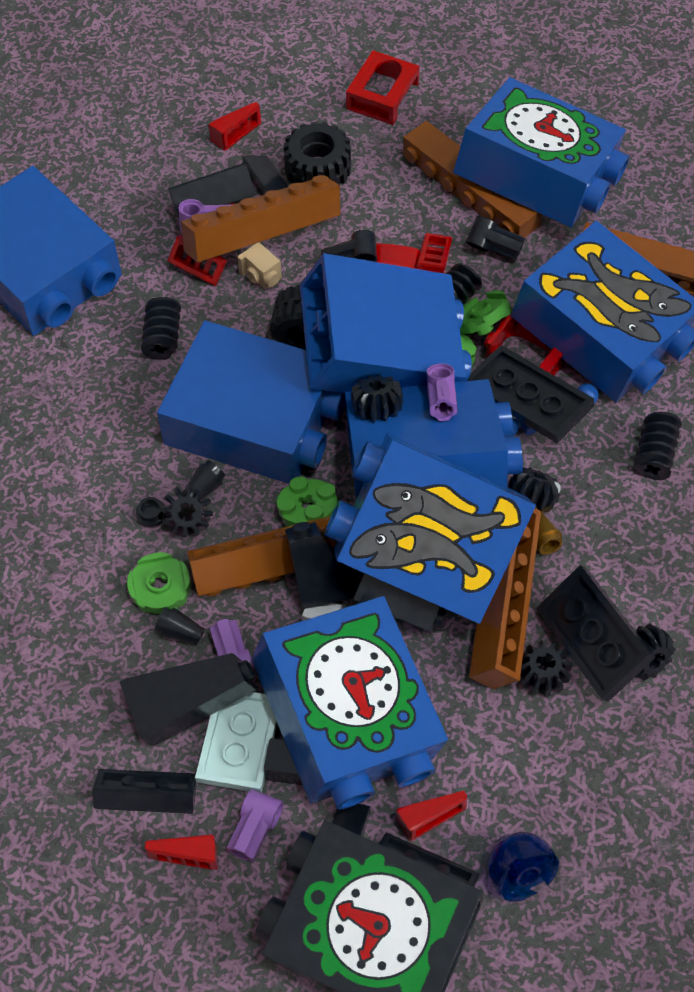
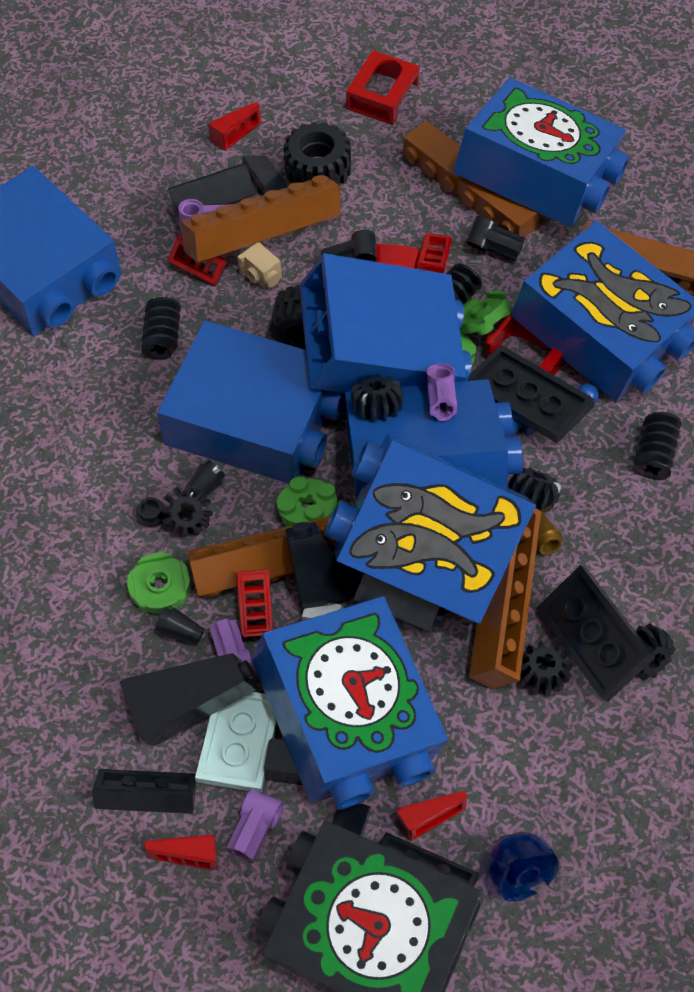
(256, 630): none -> red slope

